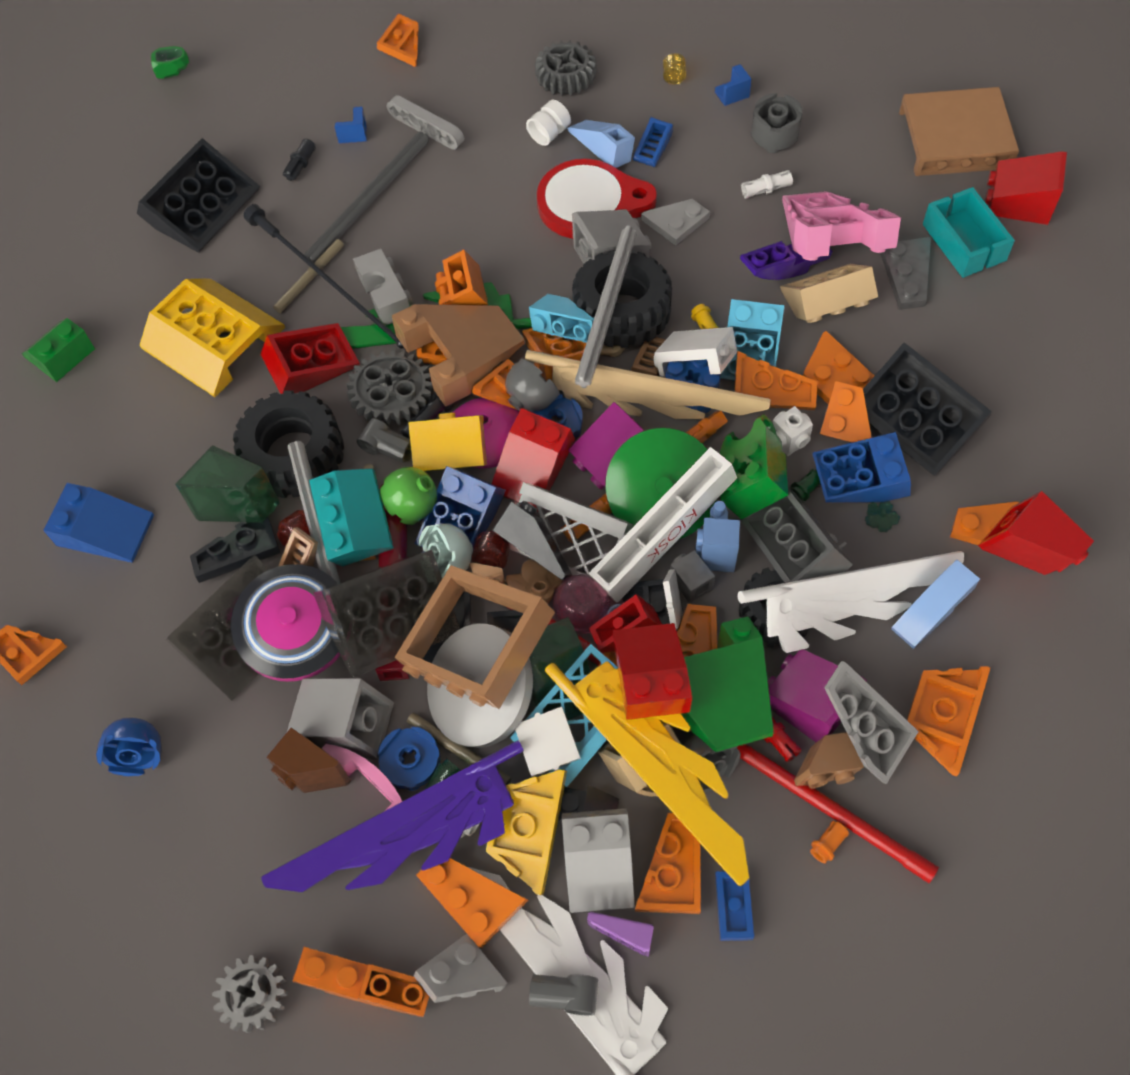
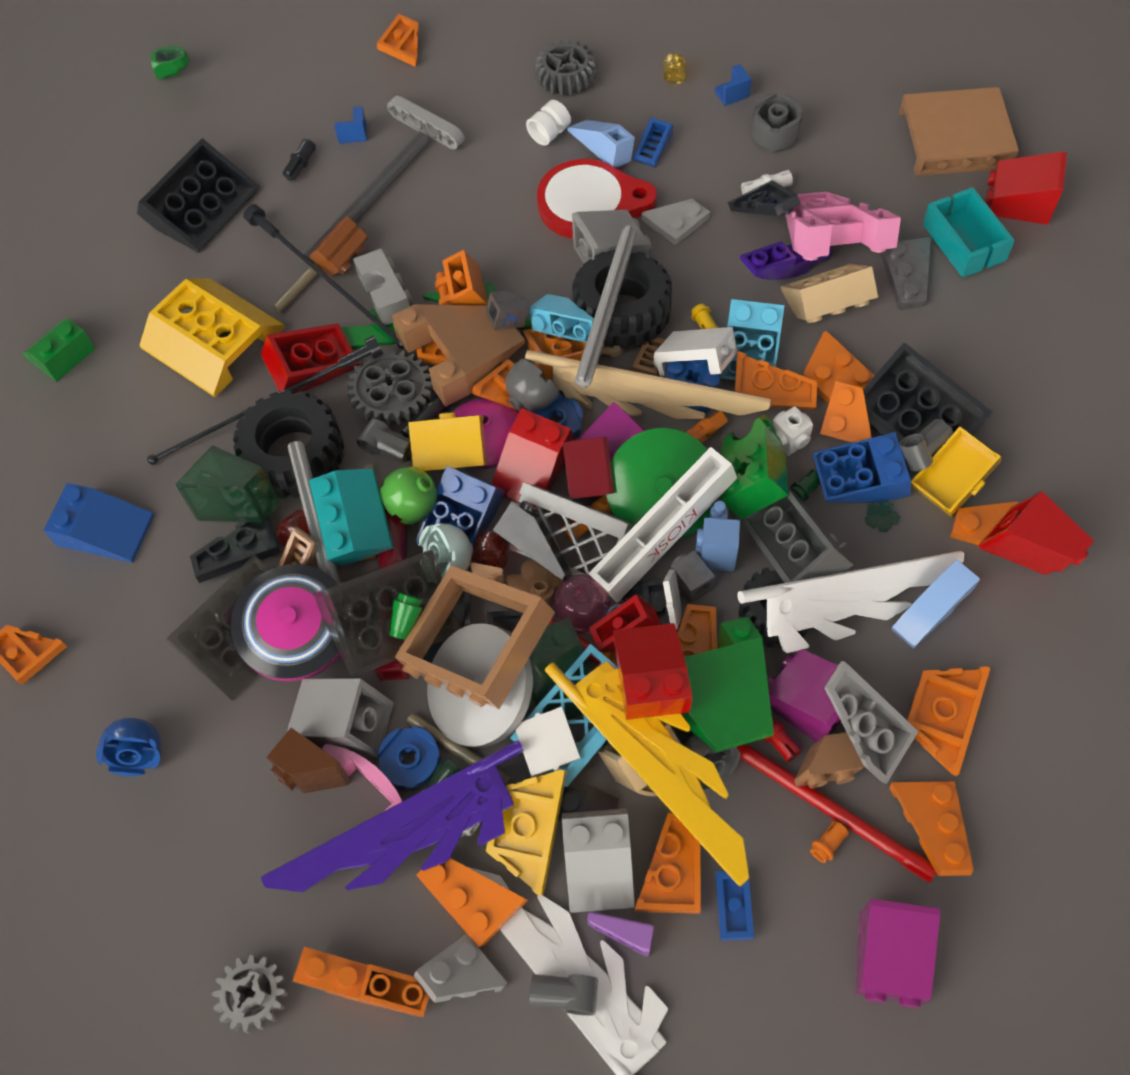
(339, 247): none -> dark orange brick
(371, 348): none -> black piece
(404, 615): none -> green cone
(507, 309): none -> flat silver brick
(588, 468): none -> dark red slope
(767, 200): none -> black wing
(897, 952): none -> magenta slope
(920, 447): none -> dark grey piece
(939, 823): none -> orange wing
(956, 472): none -> yellow container

